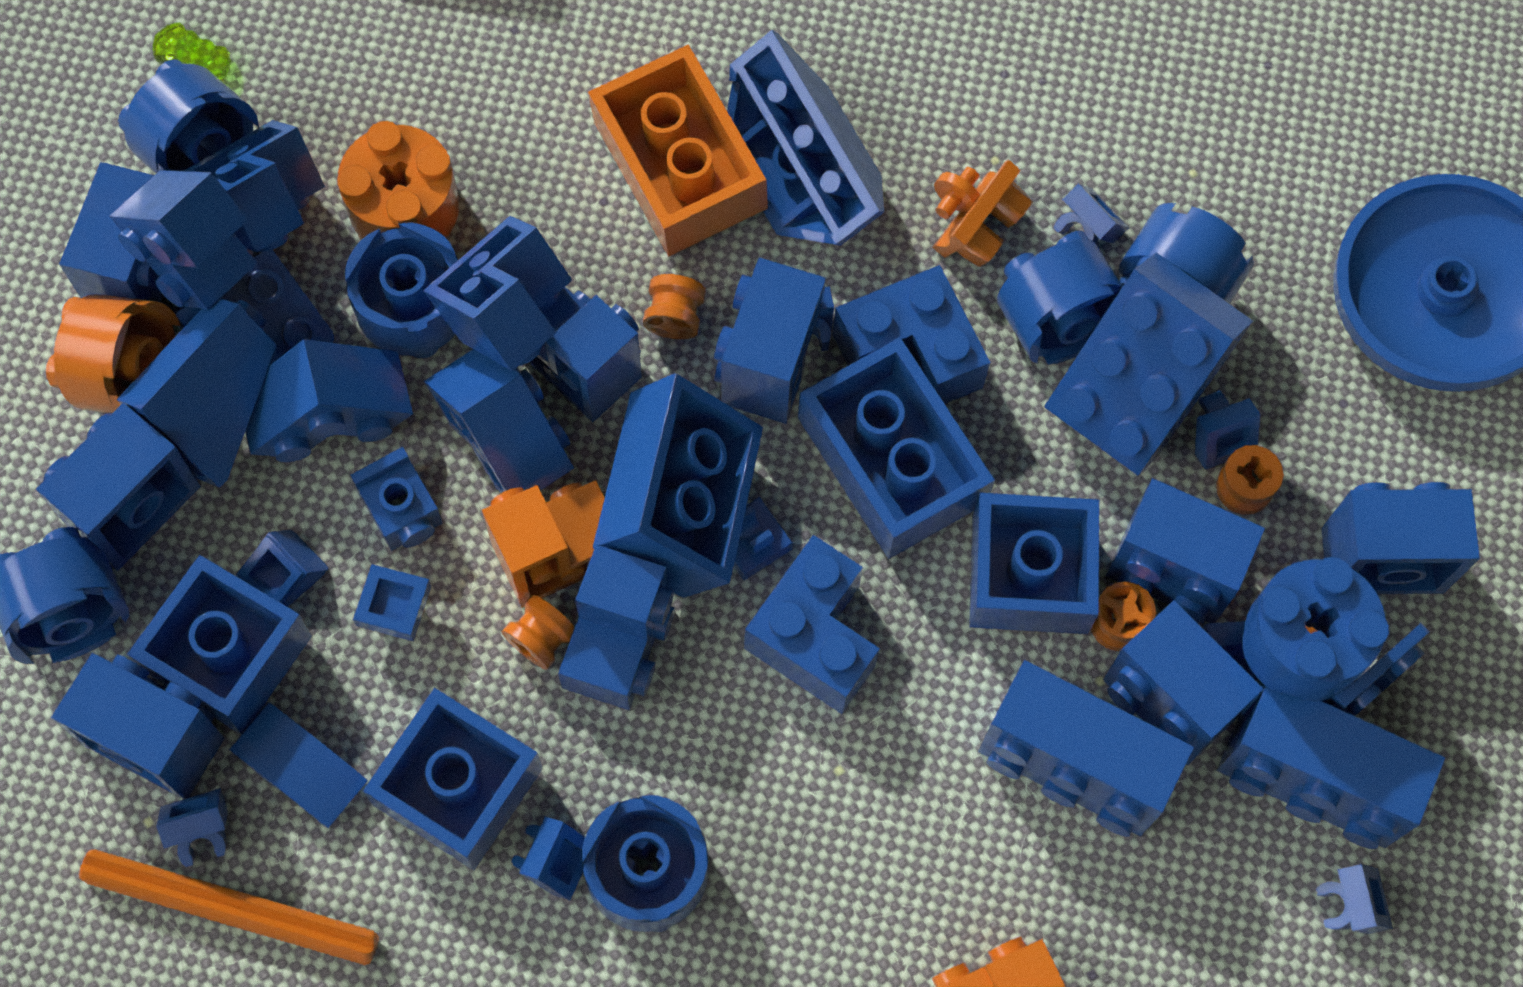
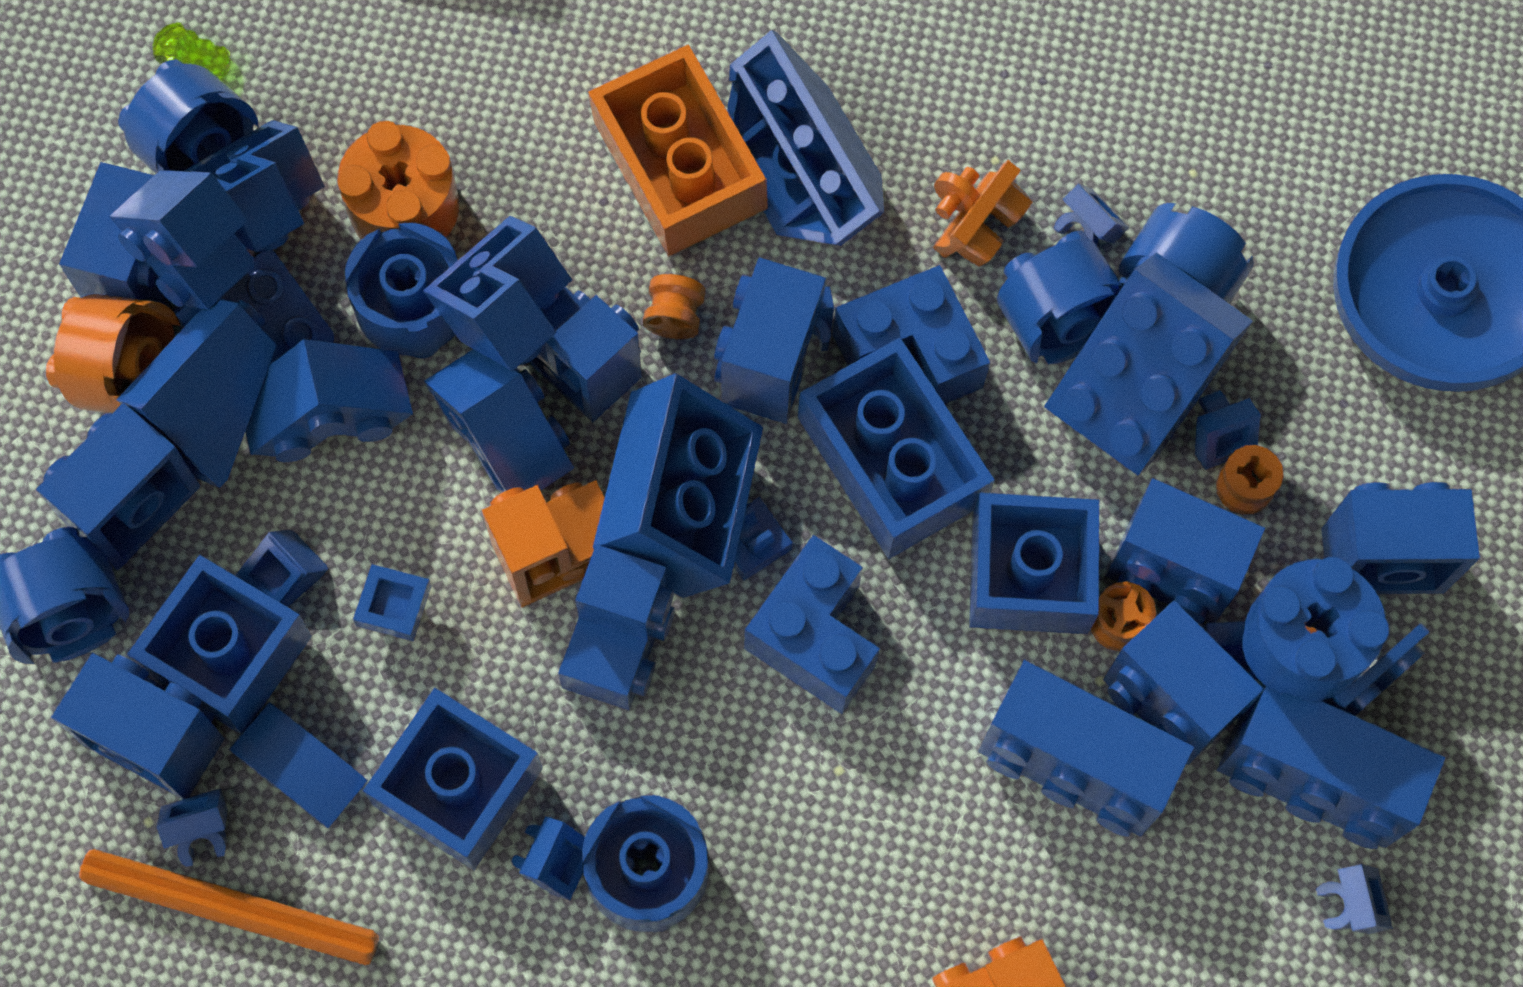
(388, 480): blue brick -> none
(539, 632): orange wheel -> none

